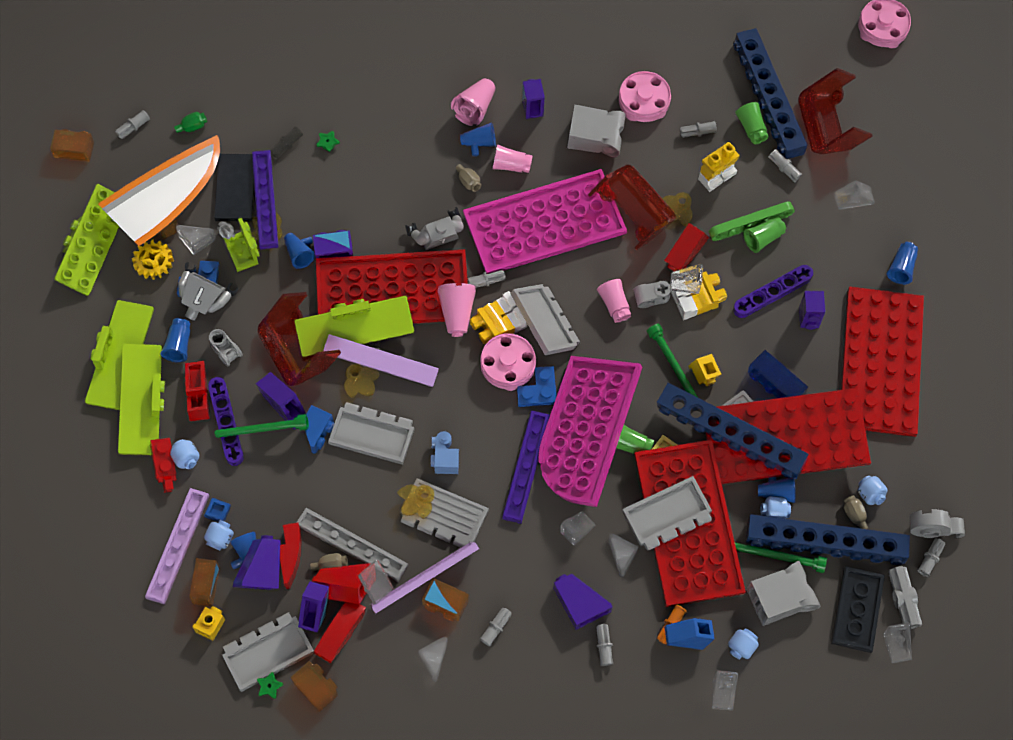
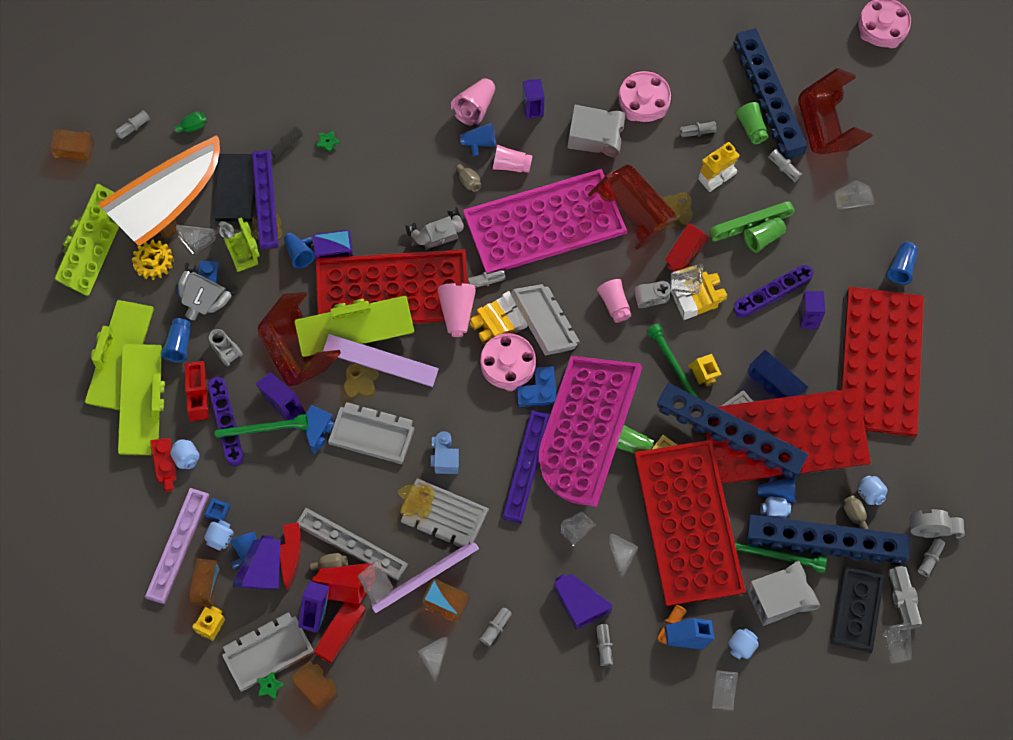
(666, 512): light grey hinge -> none

